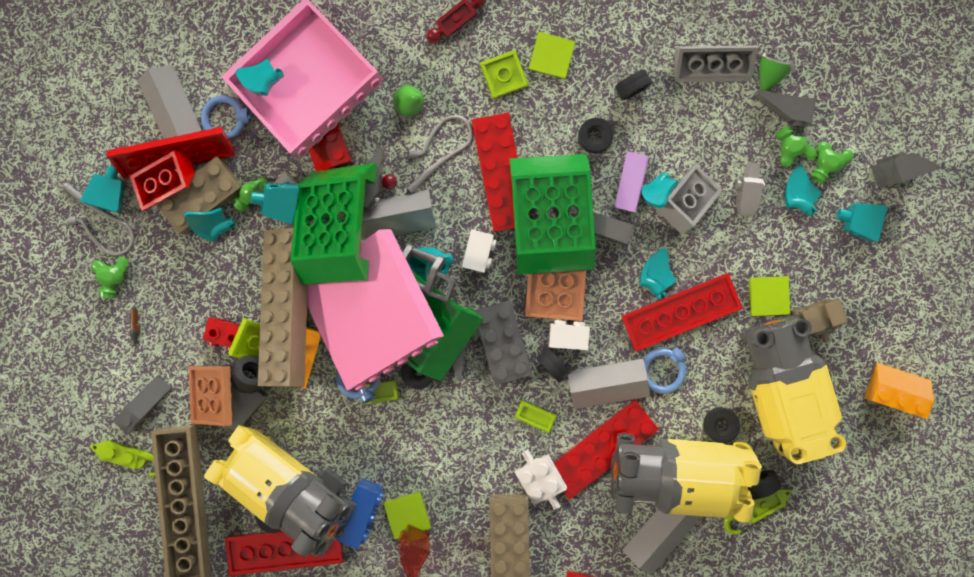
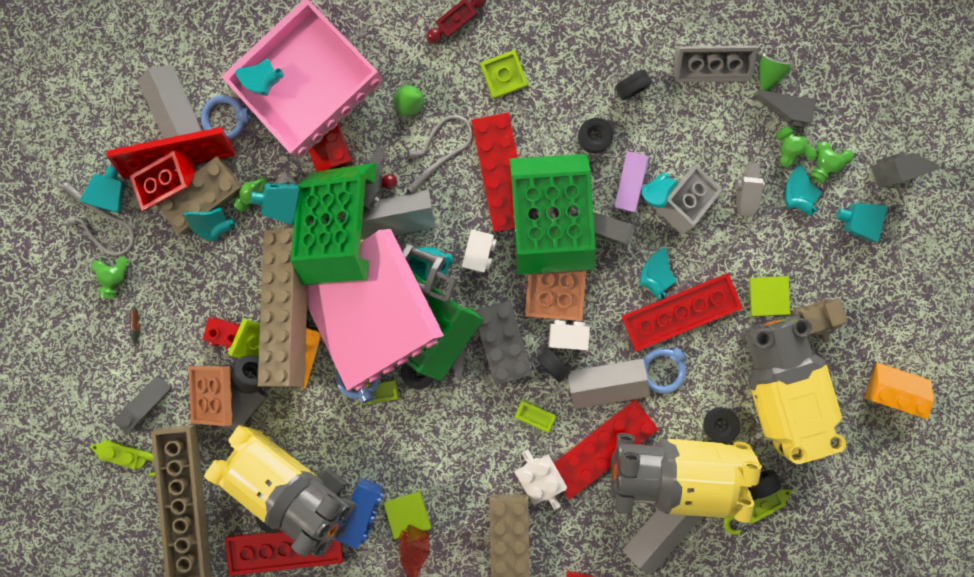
(551, 55): lime tile -> none

